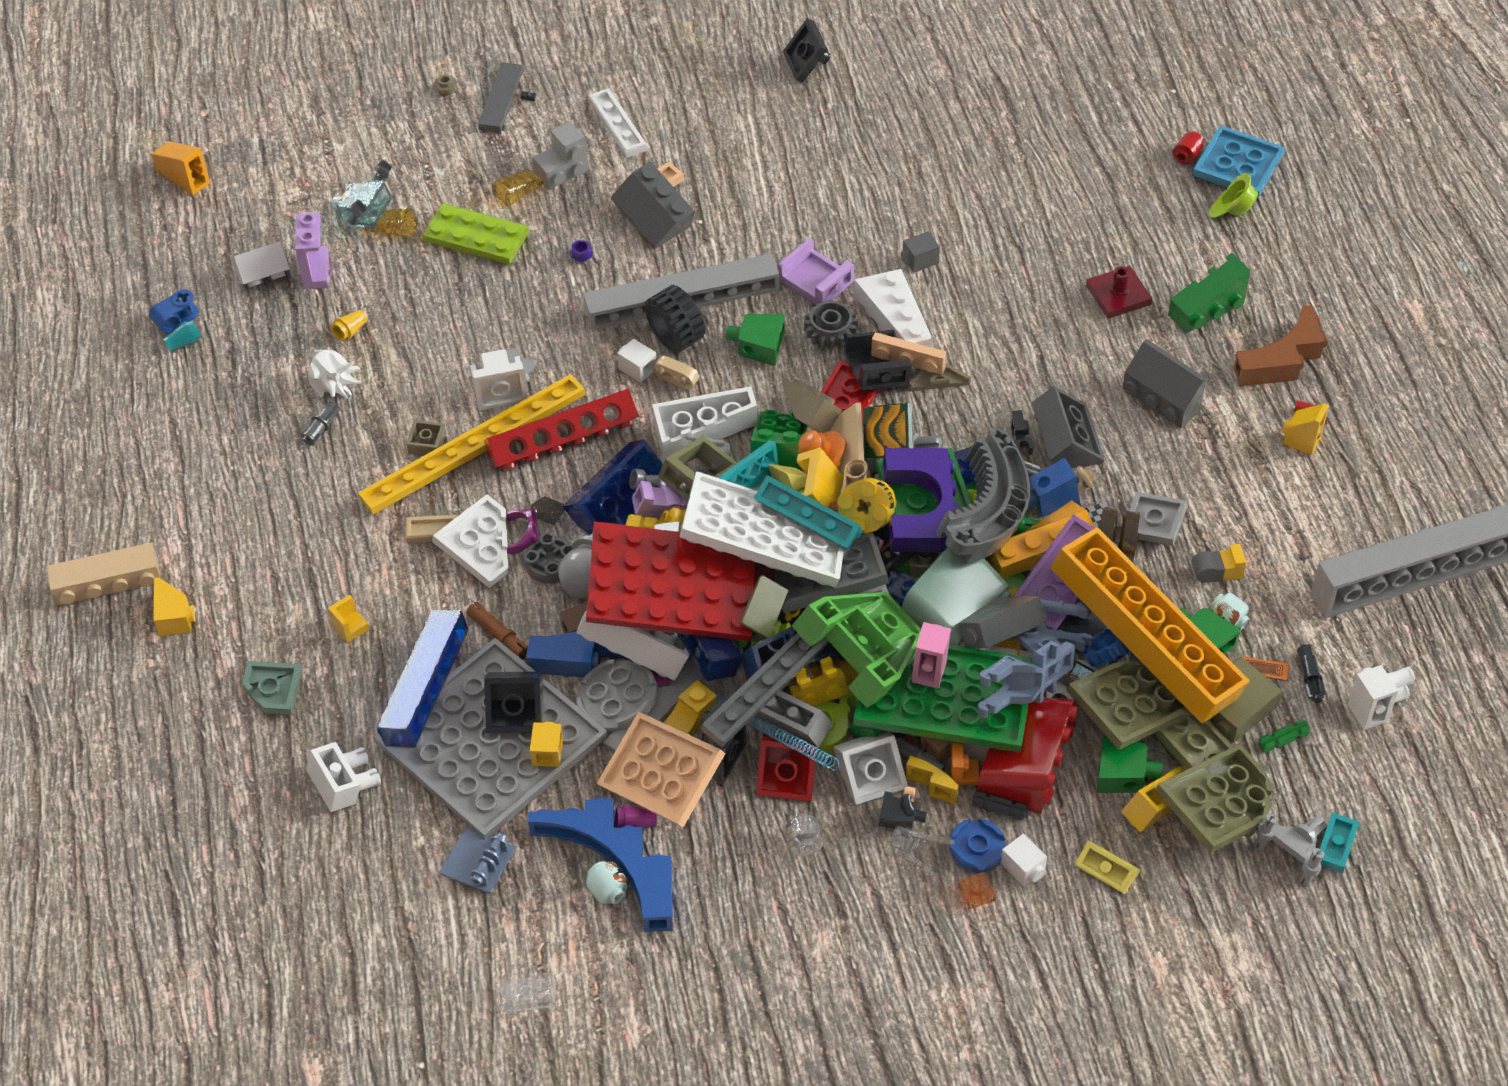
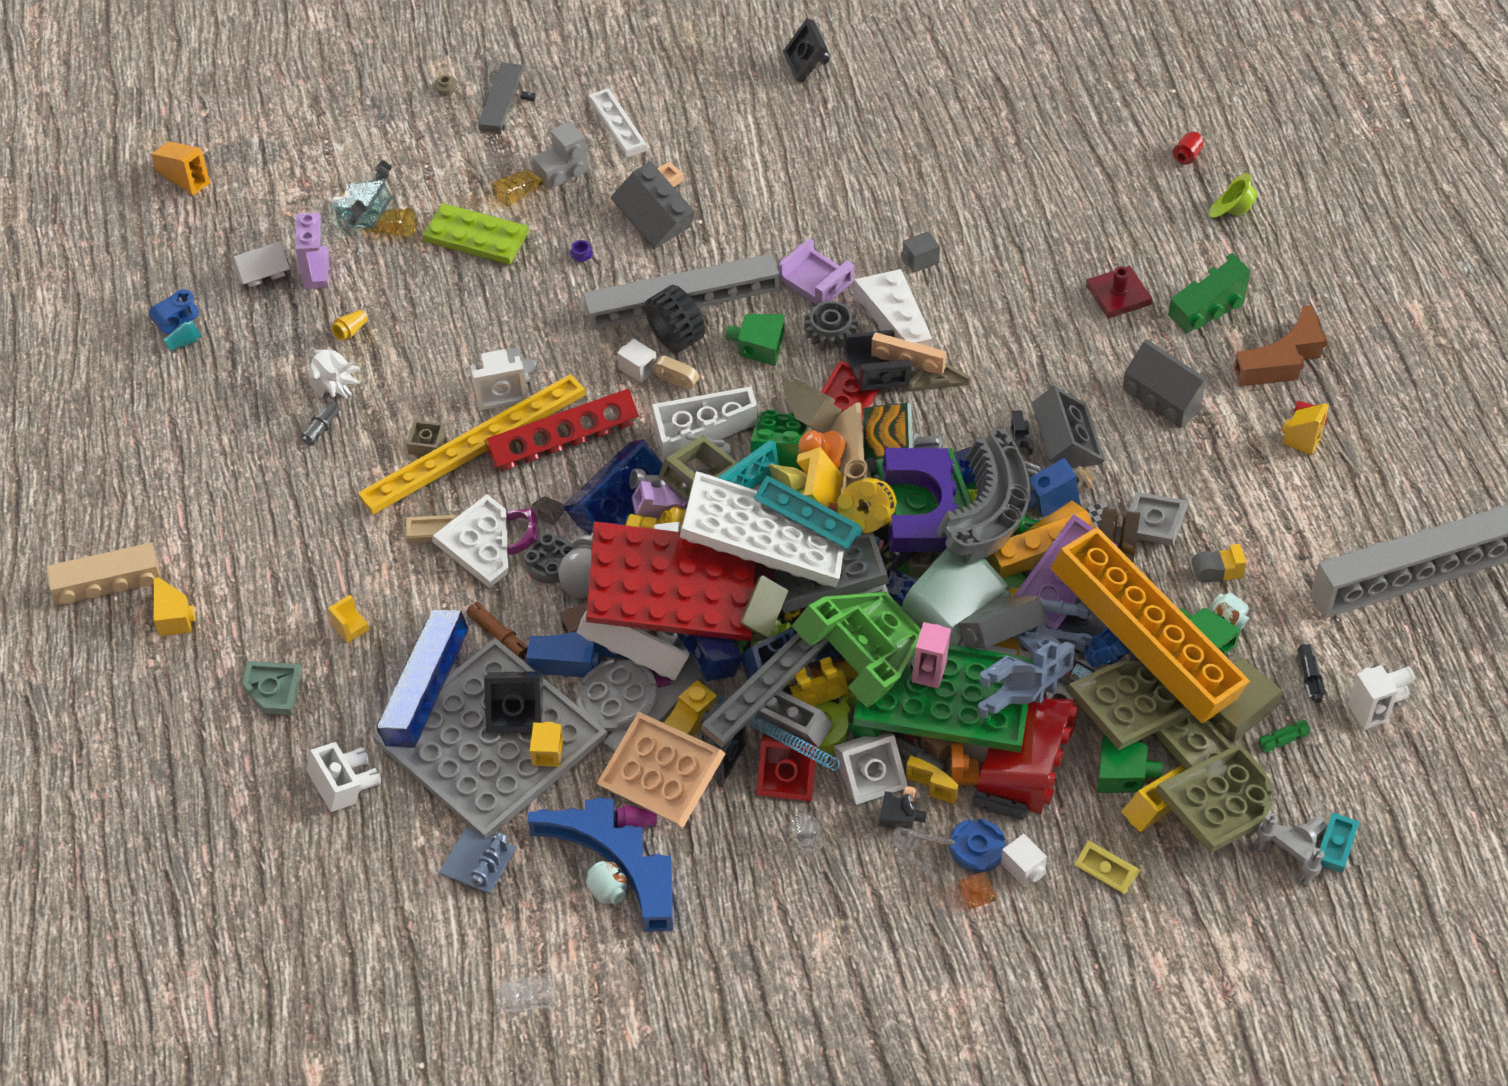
(1237, 153): dark azure plate -> none
(1269, 668): sticker -> none

